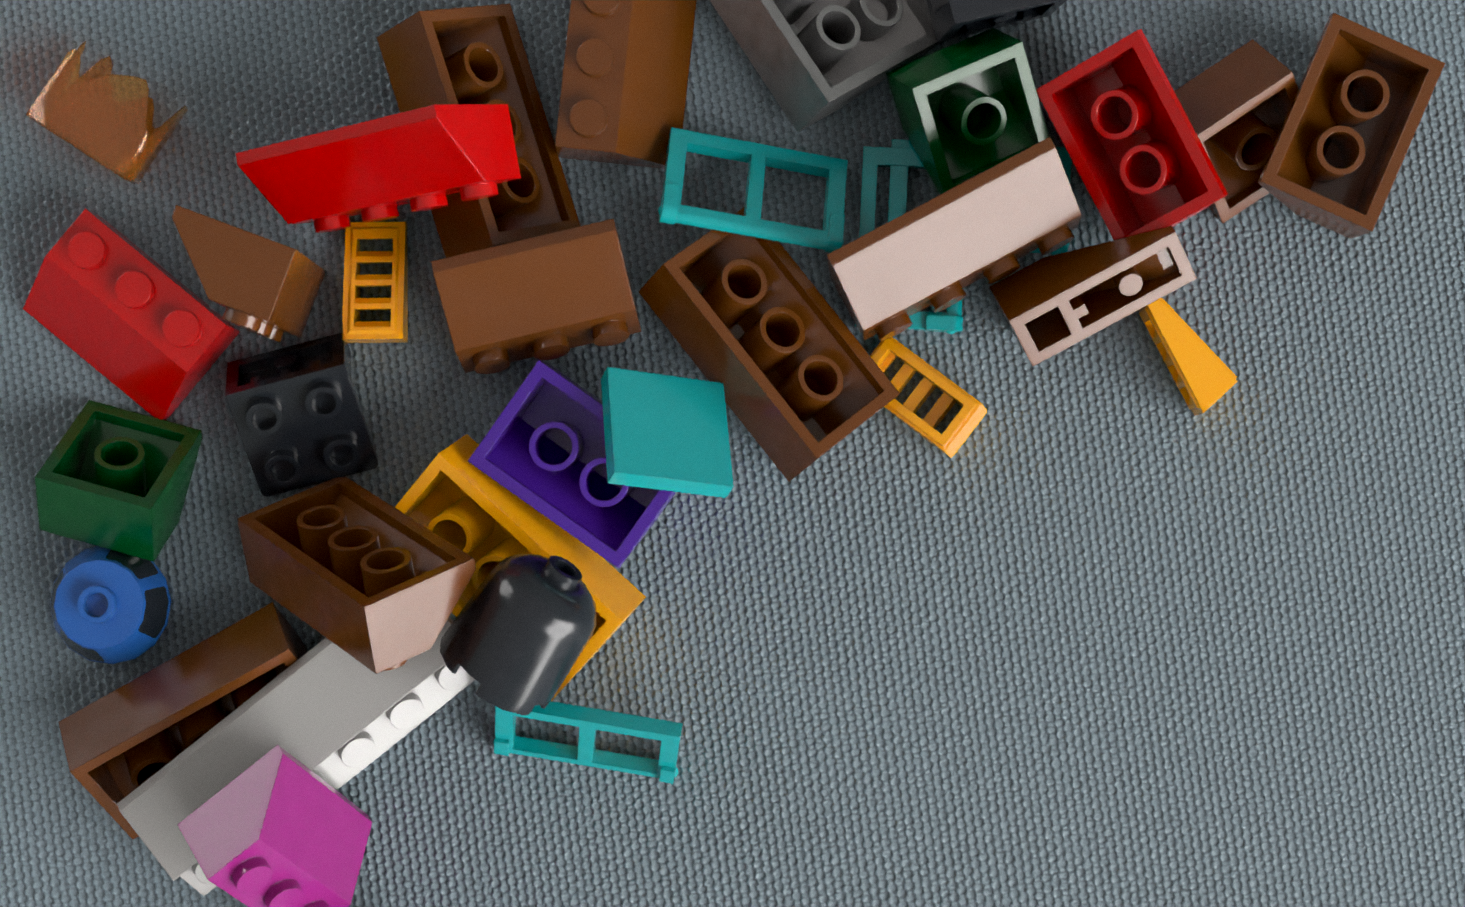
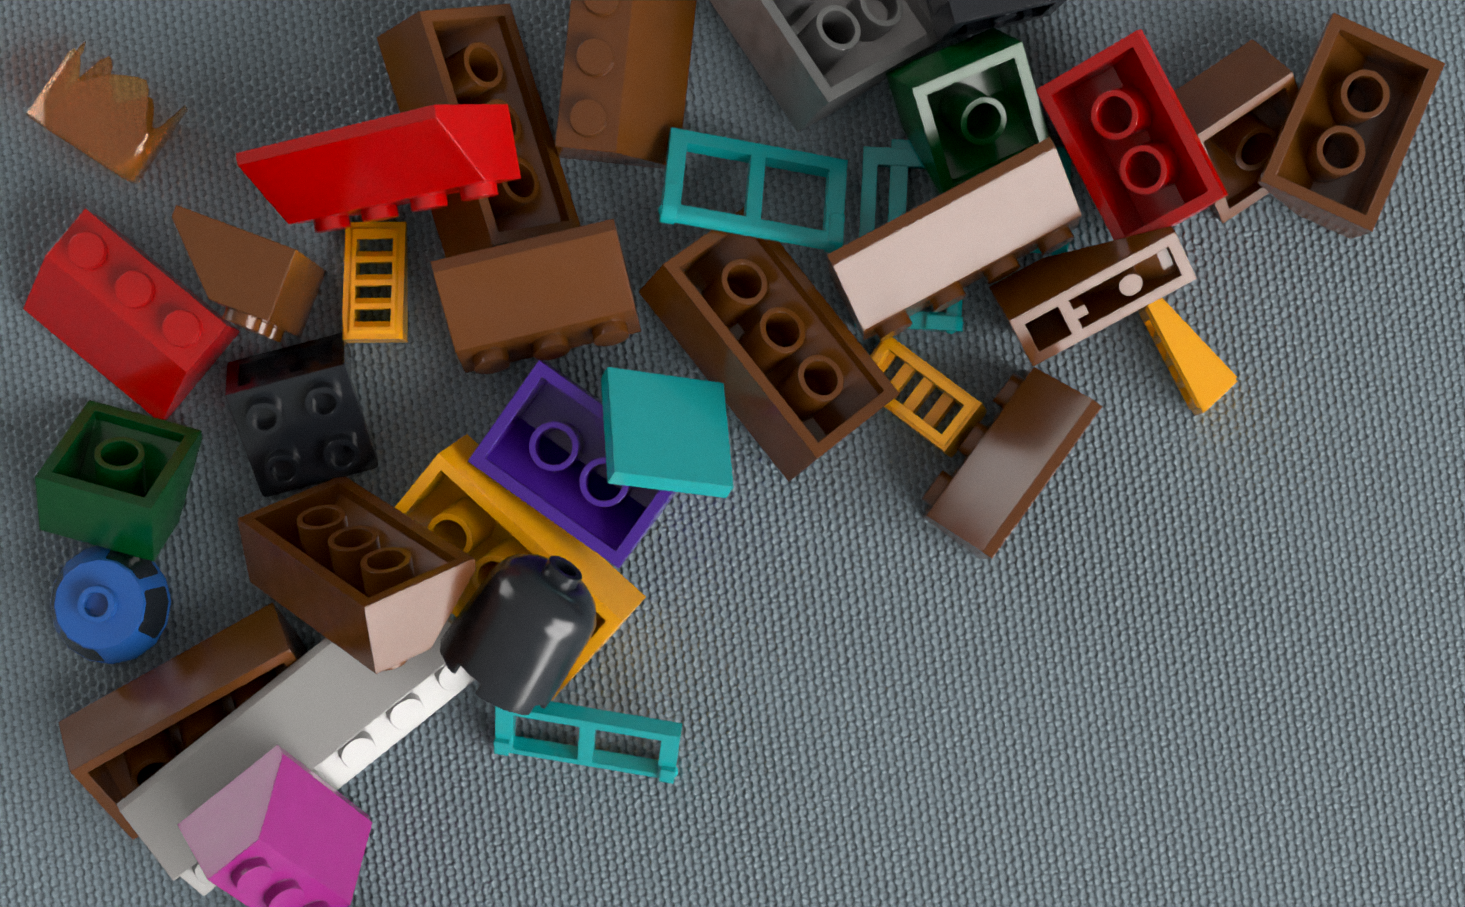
(1008, 461): none -> reddish brown slope

